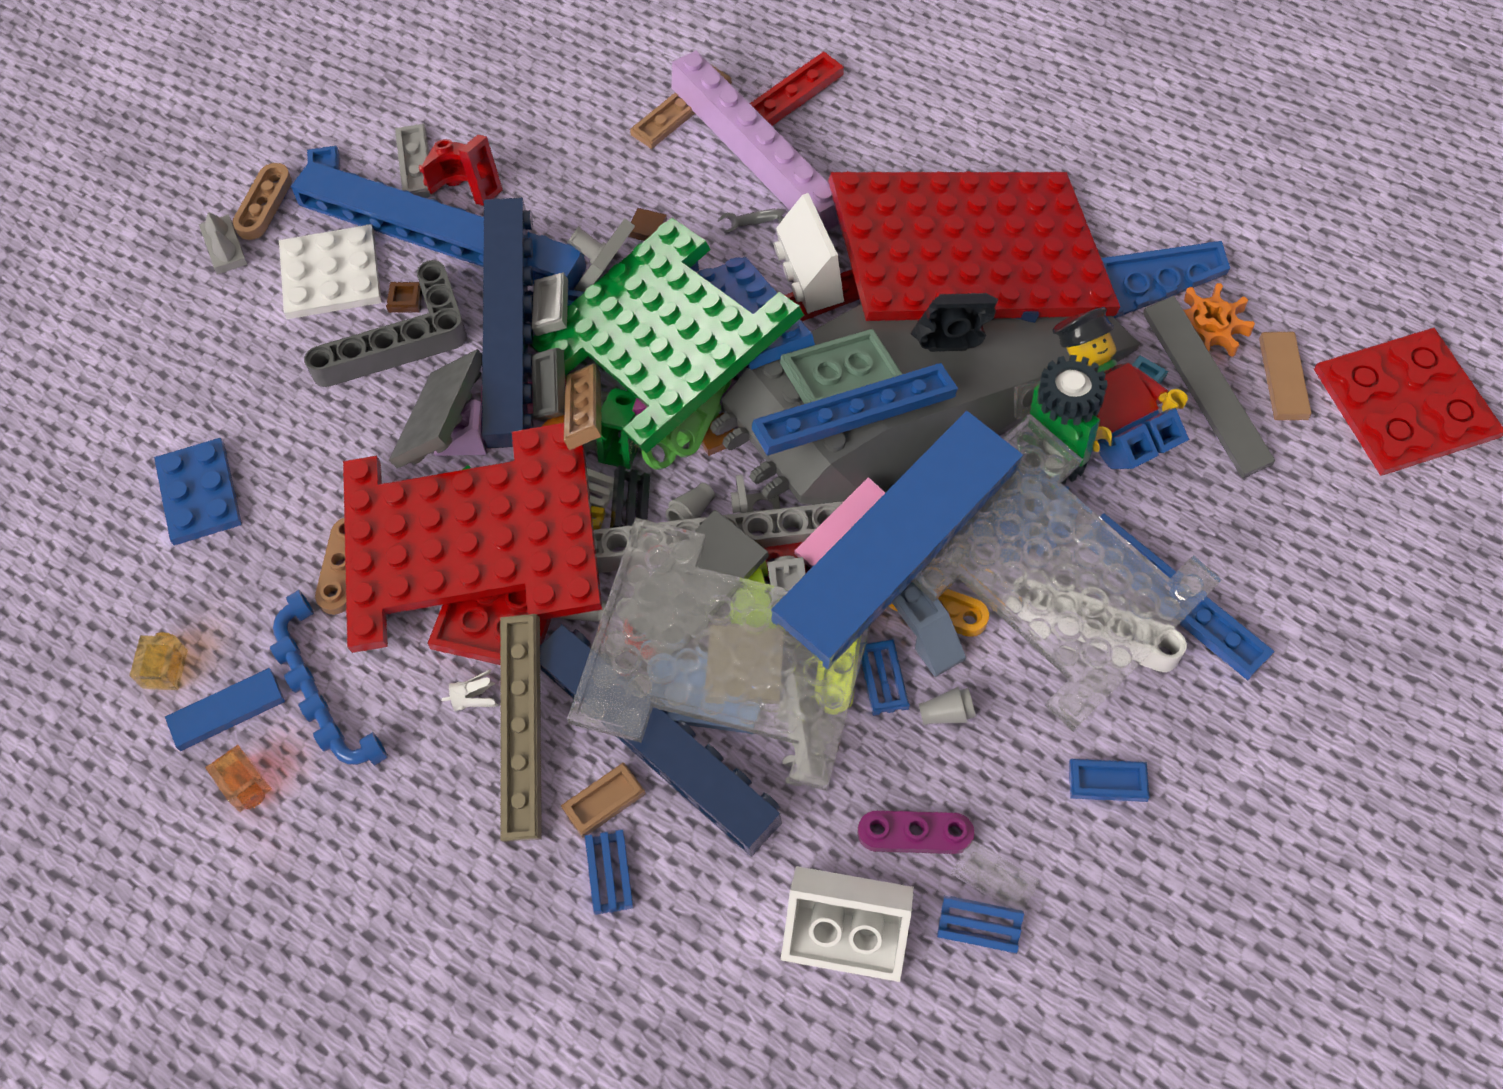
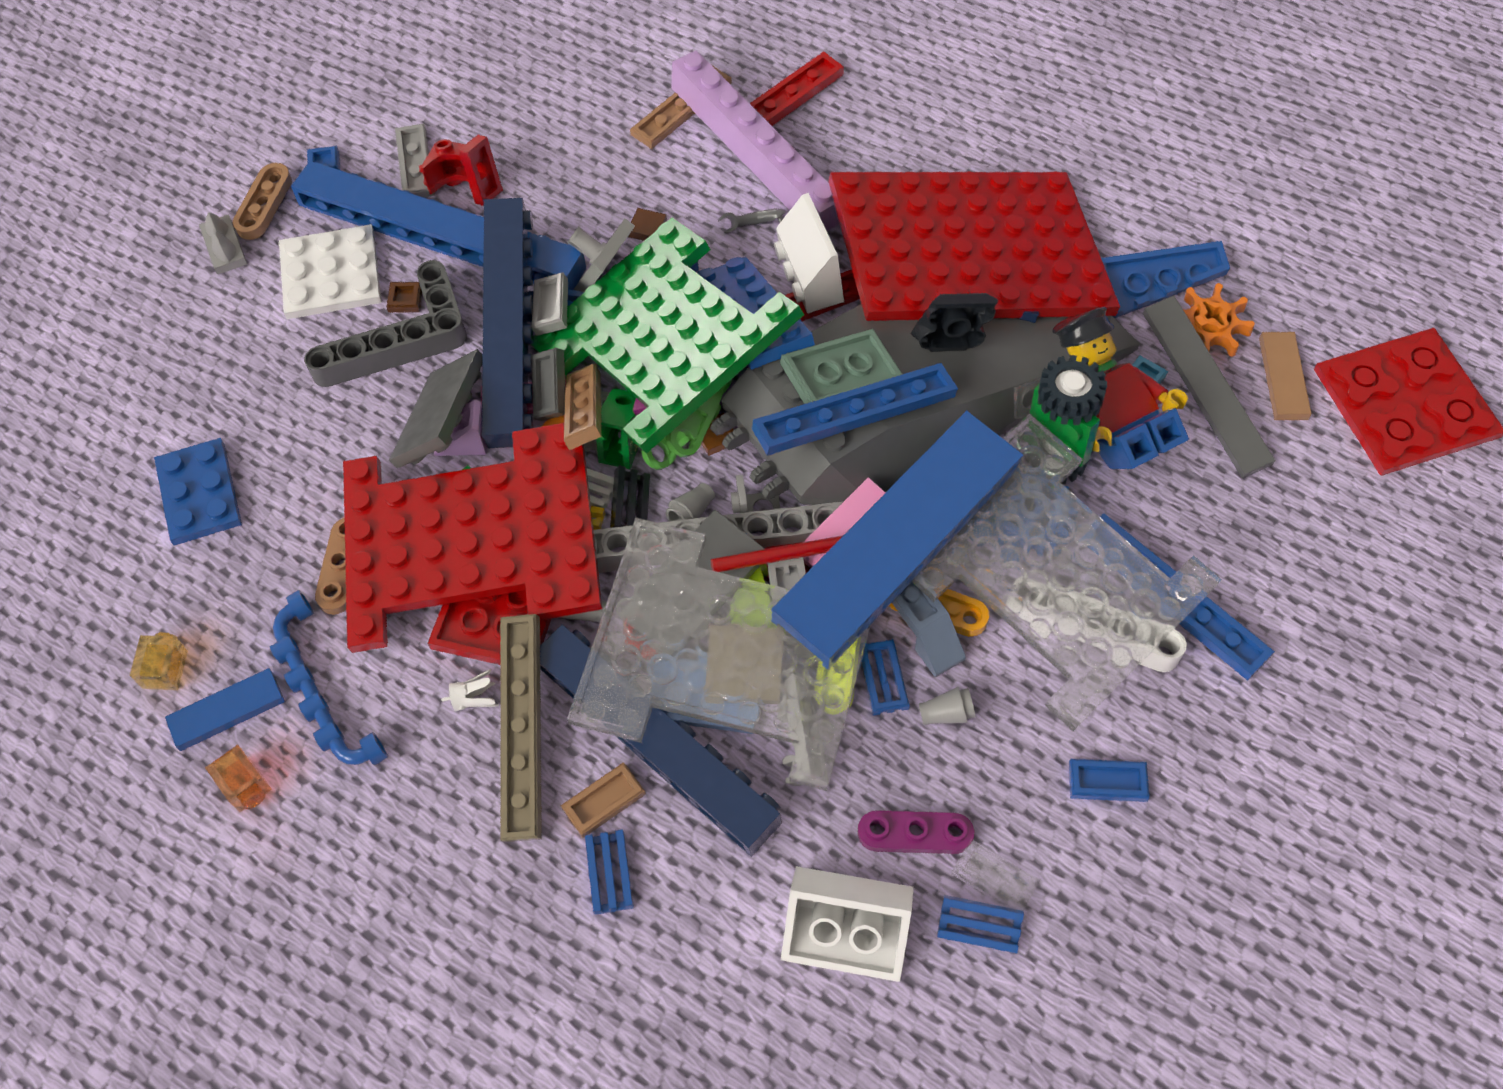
(773, 554): none -> red bar

